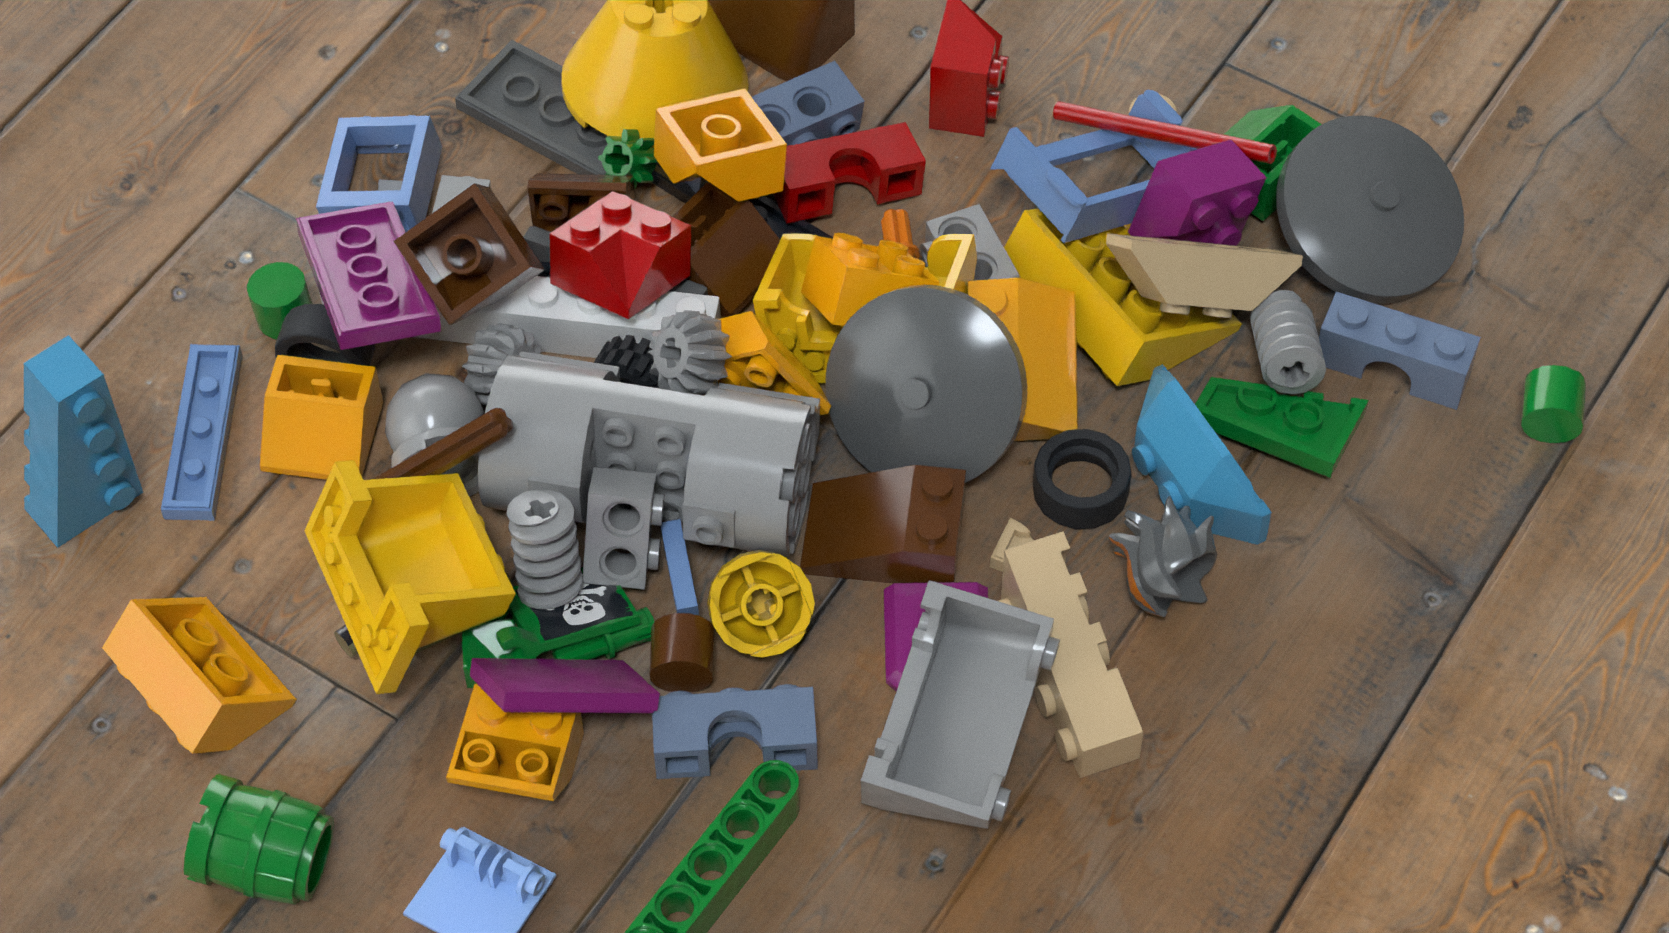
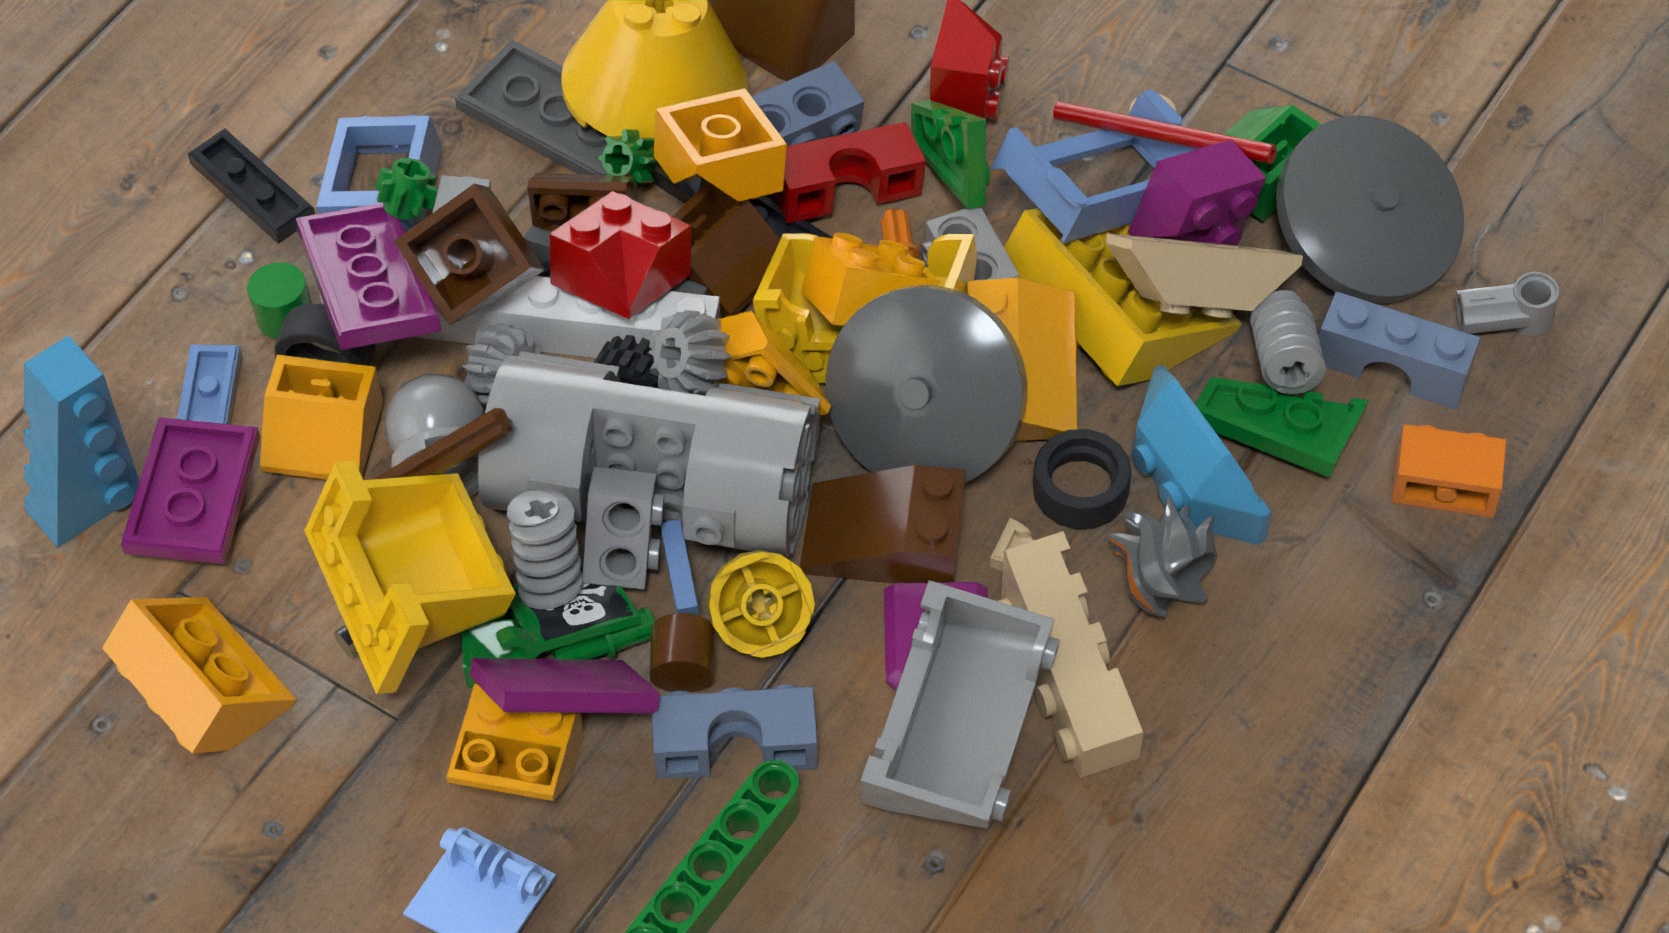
(191, 490): none -> magenta tile
(250, 185): none -> black tile
(258, 842): green piece -> none
(406, 188): none -> green gear
(953, 148): none -> green wing
(1449, 470): none -> orange brick
(1509, 306): none -> light grey piece
(1553, 404): green piece -> none

